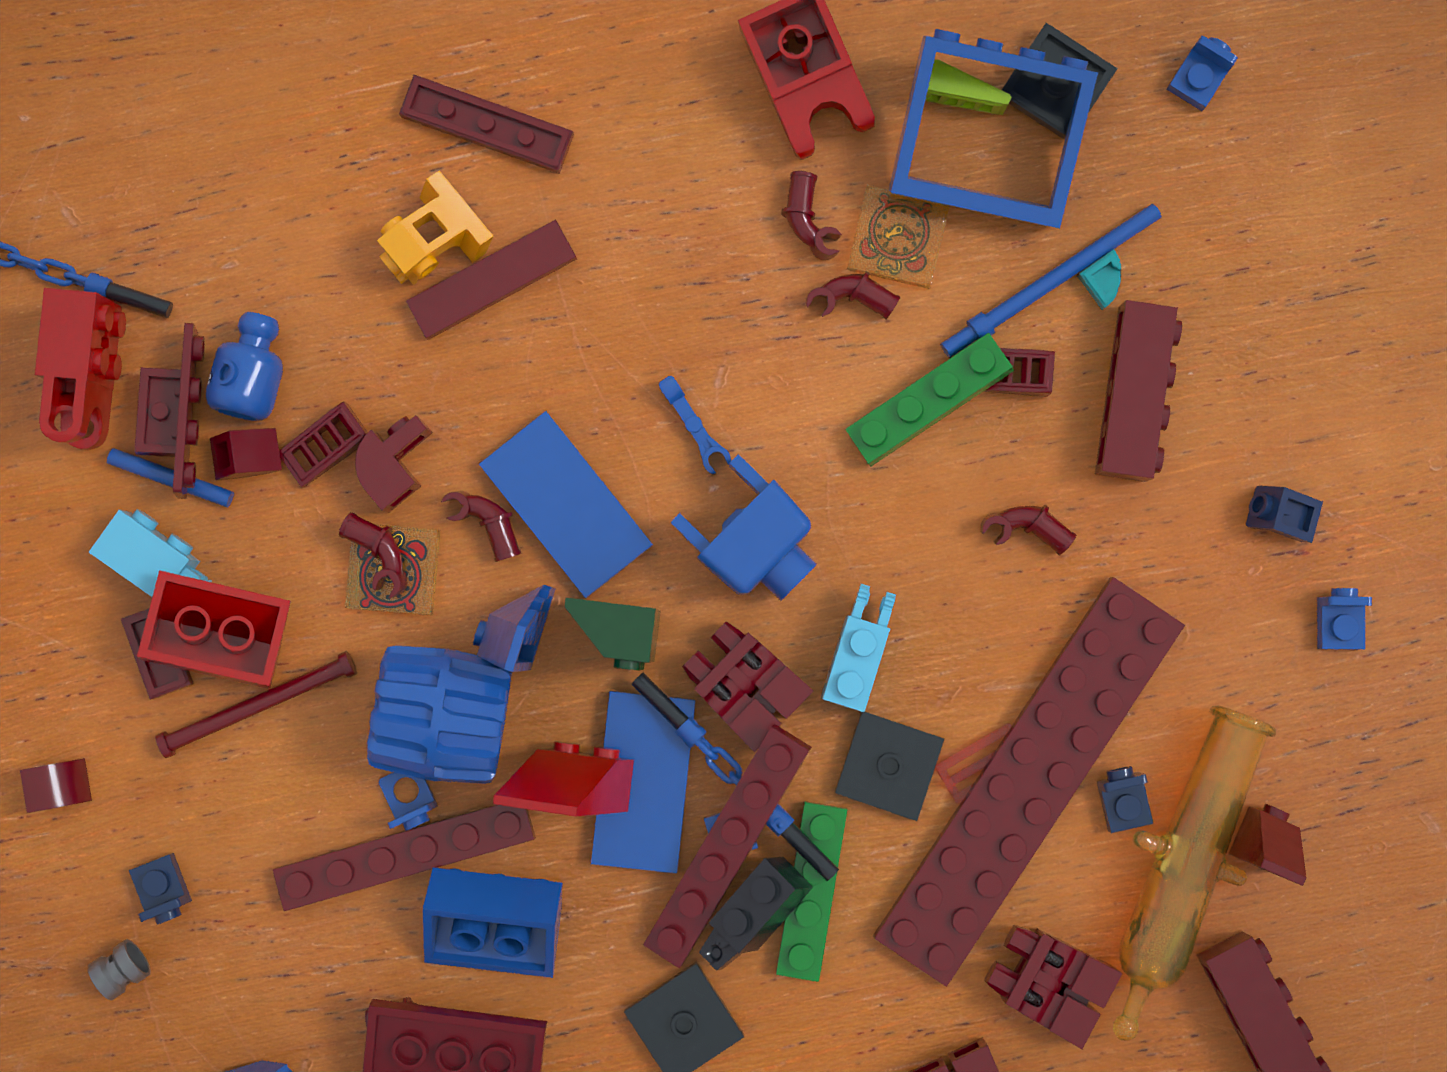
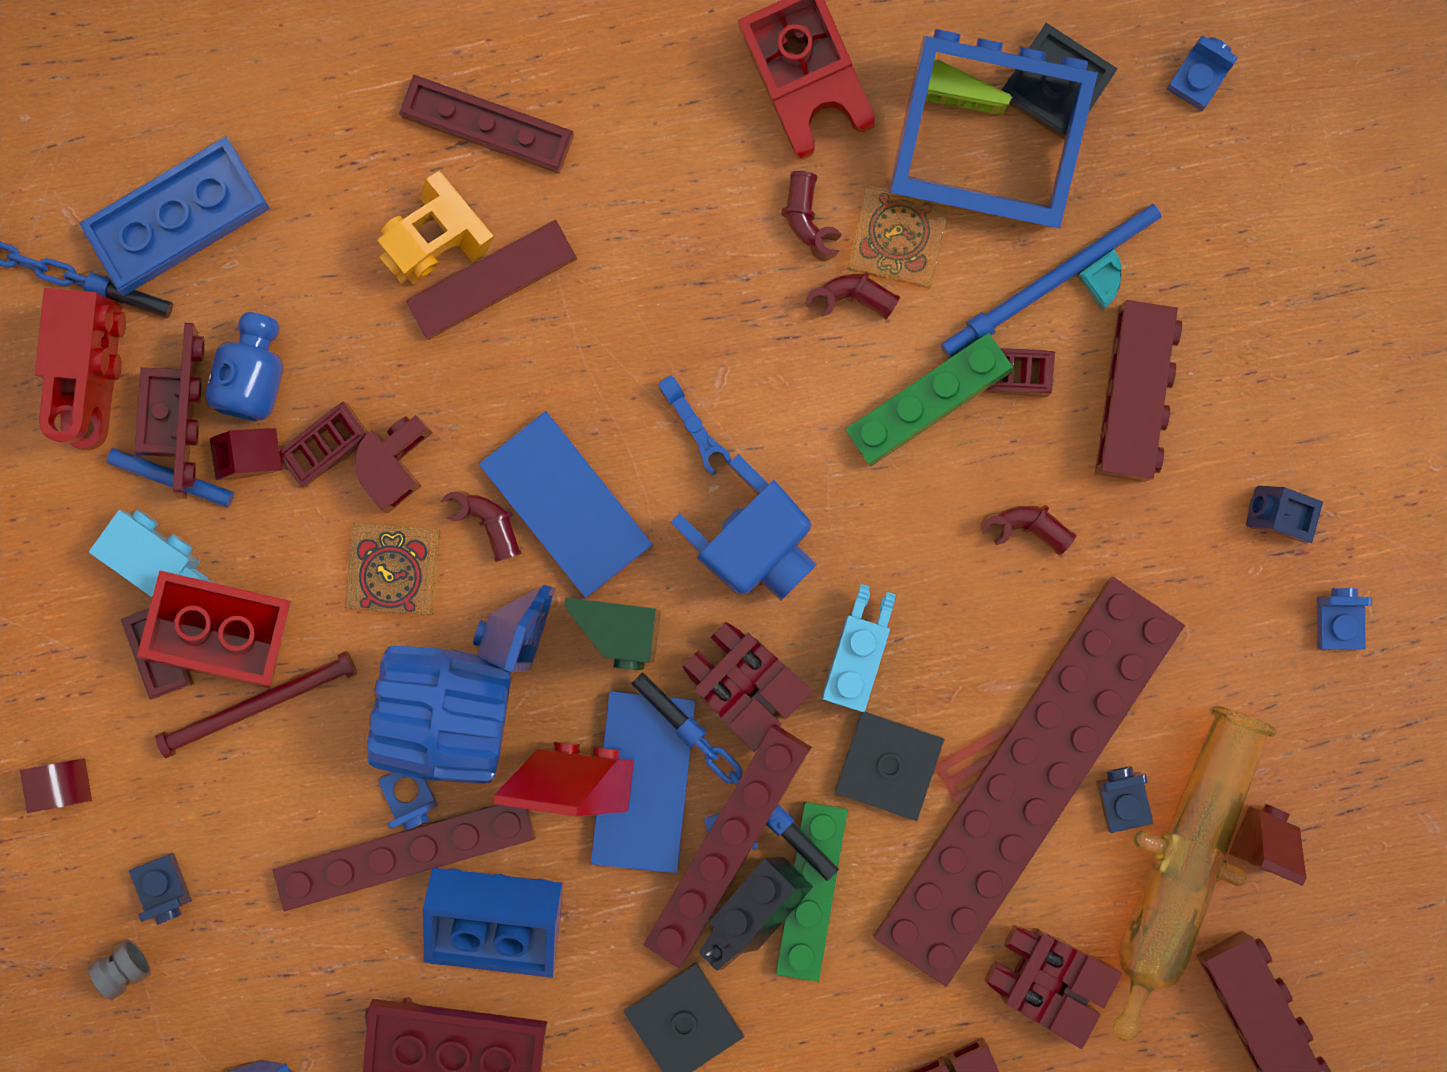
(174, 216): none -> blue tile
(382, 546): dark red piece -> none

